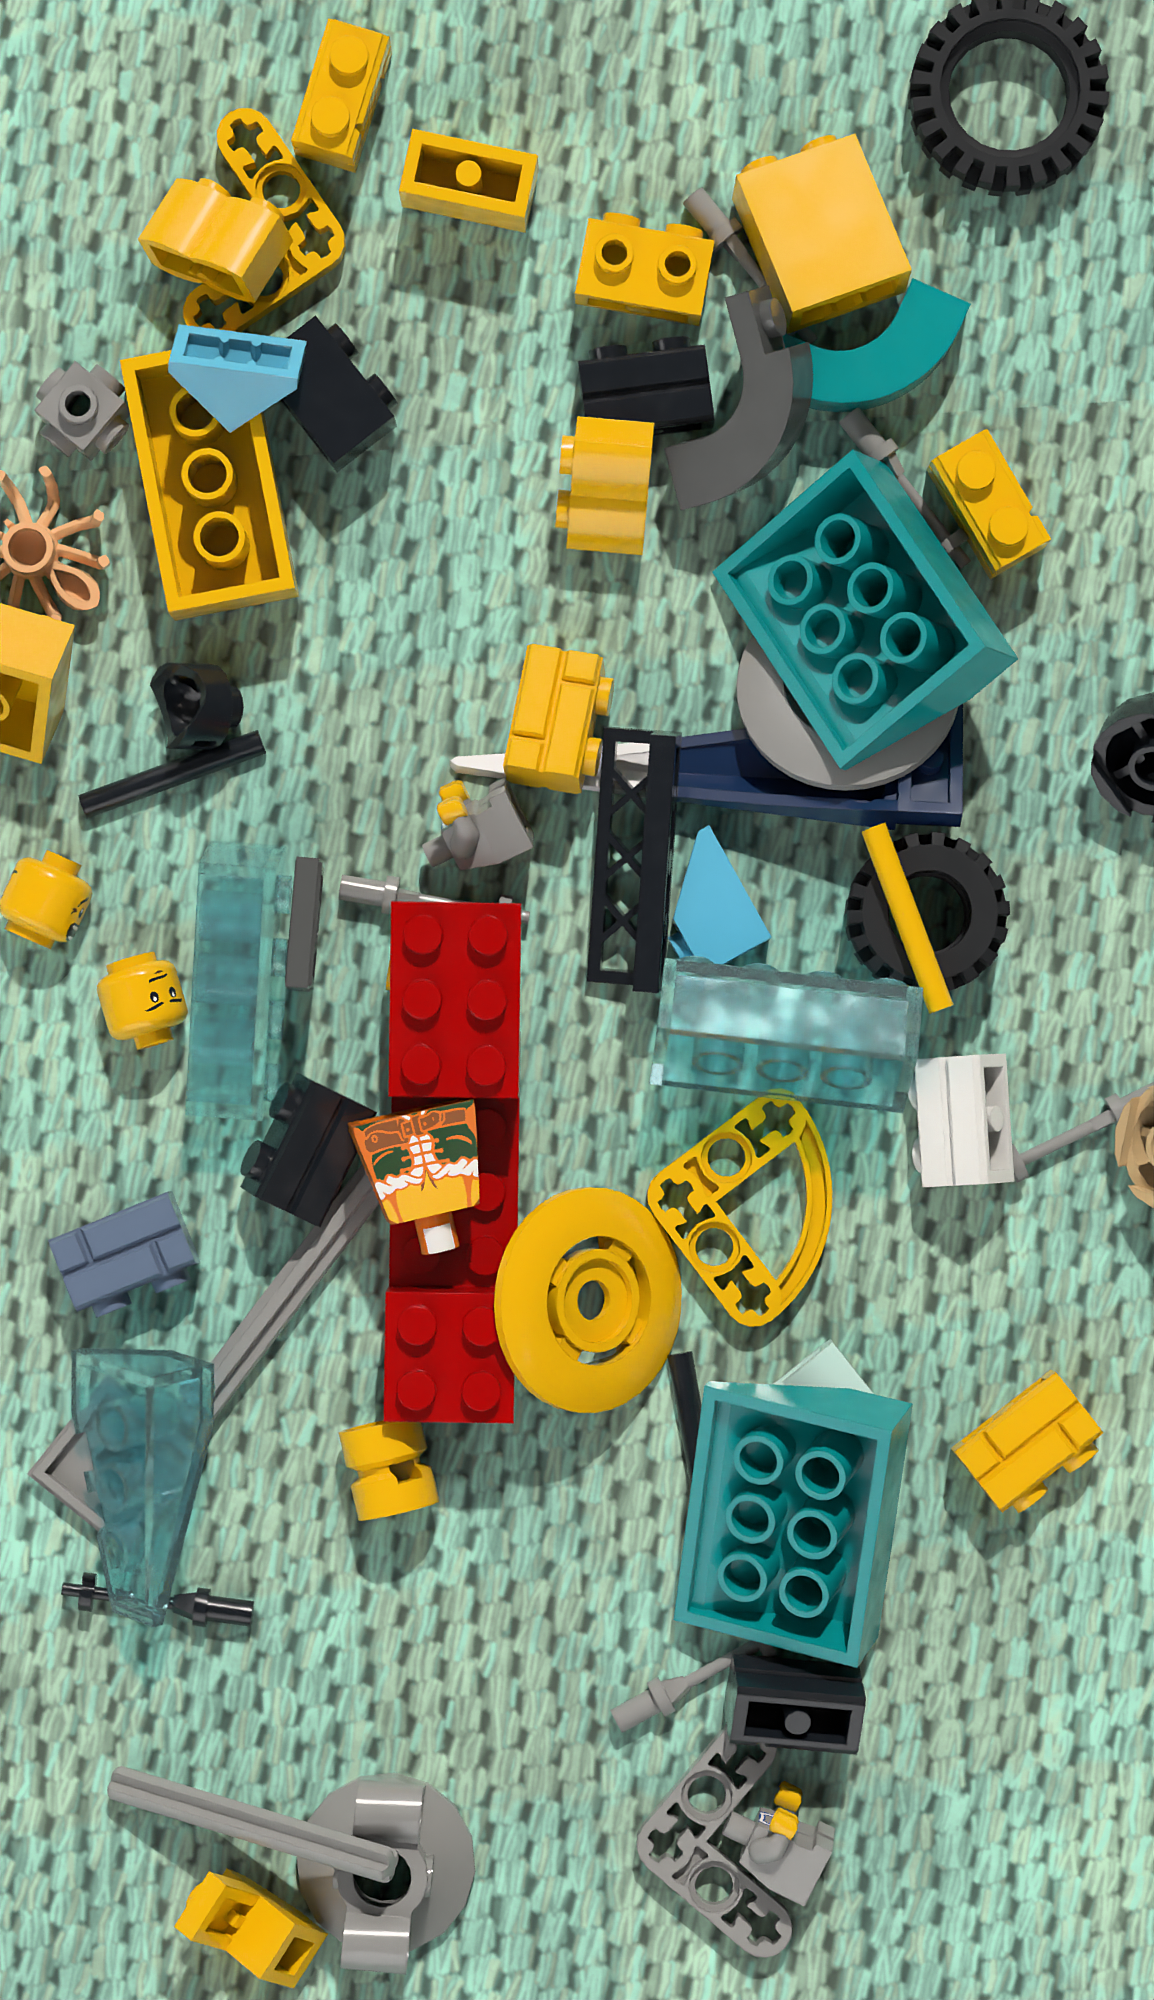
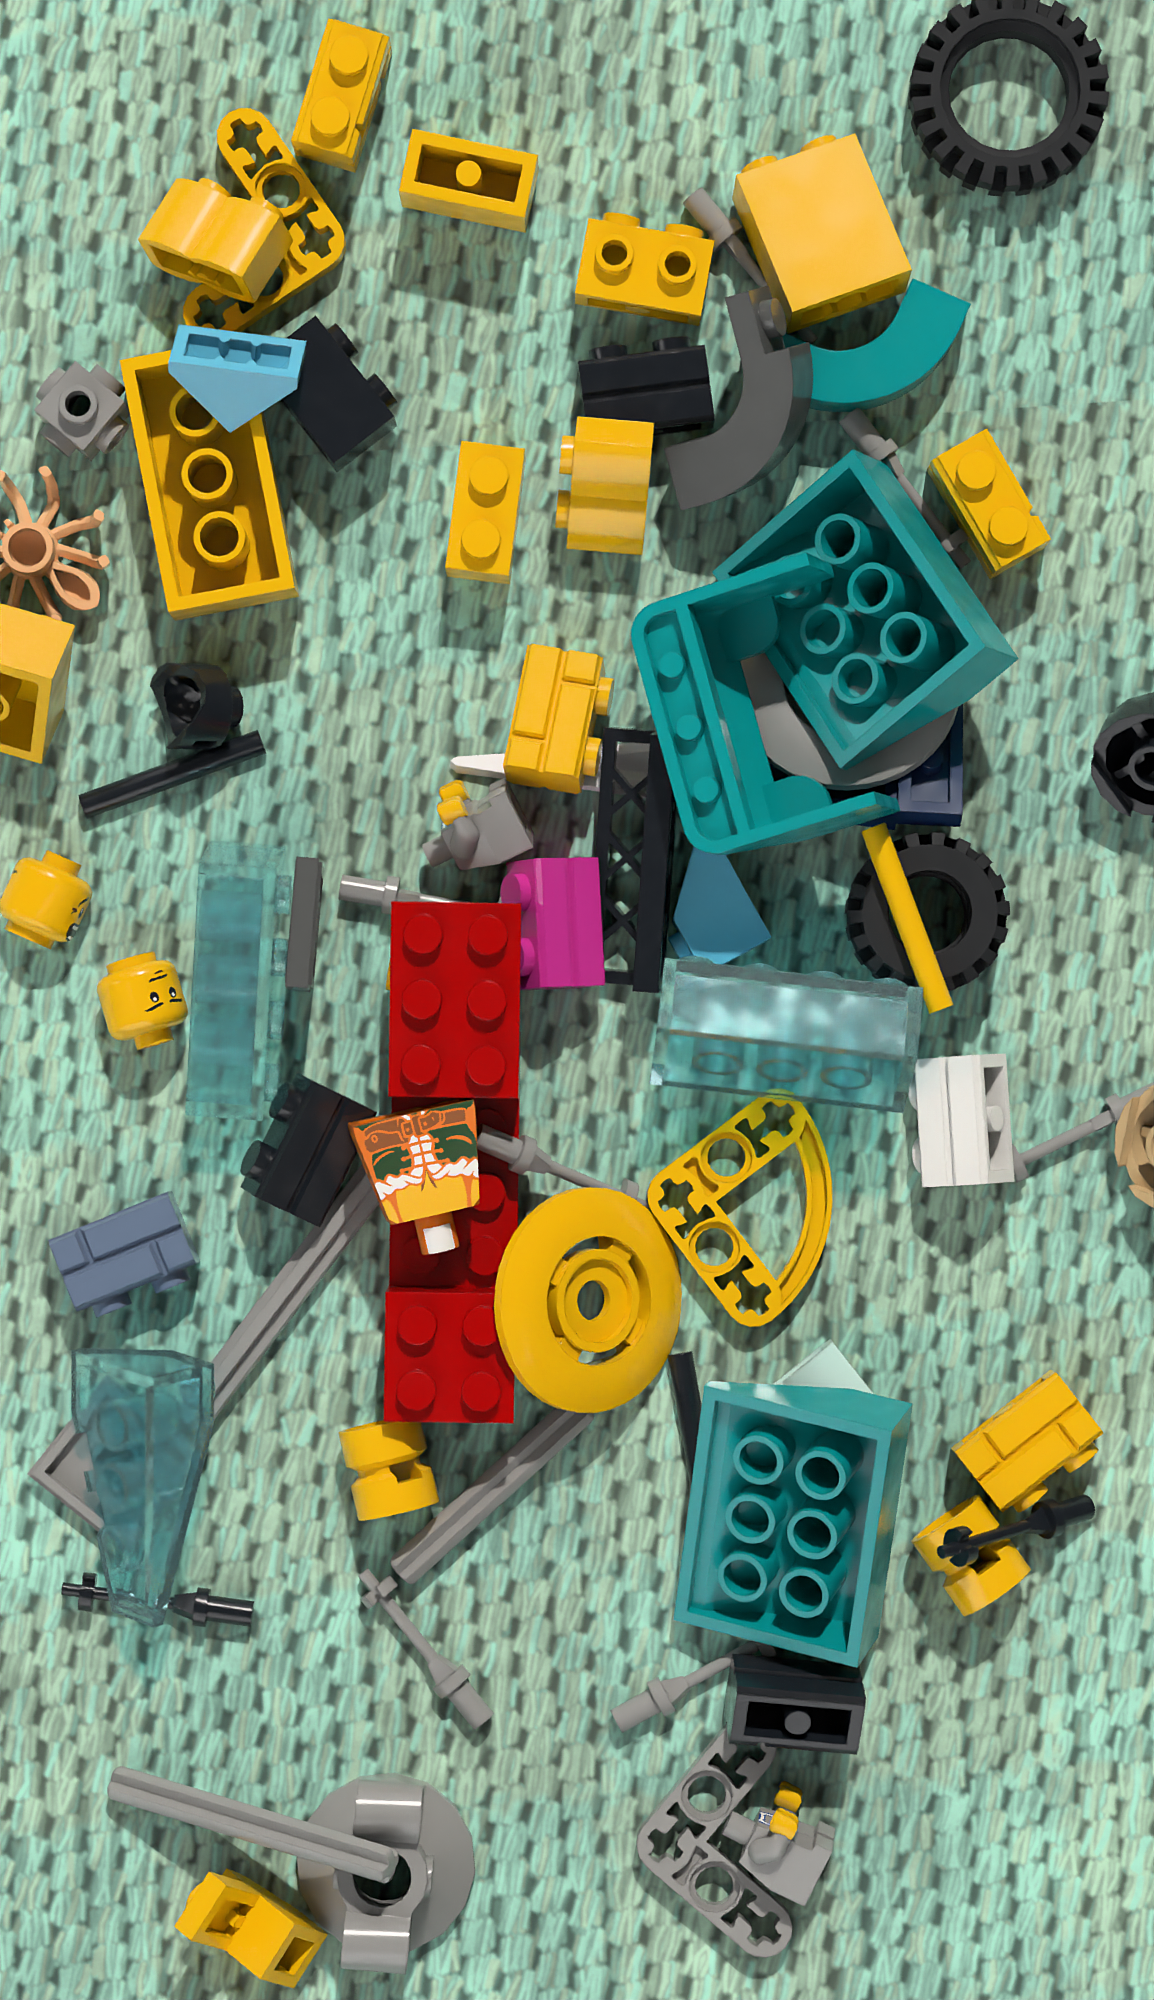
(448, 1677): none -> light grey piece
(485, 512): none -> yellow brick
(488, 1493): none -> light grey axle
(525, 1156): none -> light grey piece
(558, 921): none -> dark pink brick
(707, 723): none -> teal windscreen
(994, 1576): none -> yellow wheel
(1046, 1519): none -> black piece

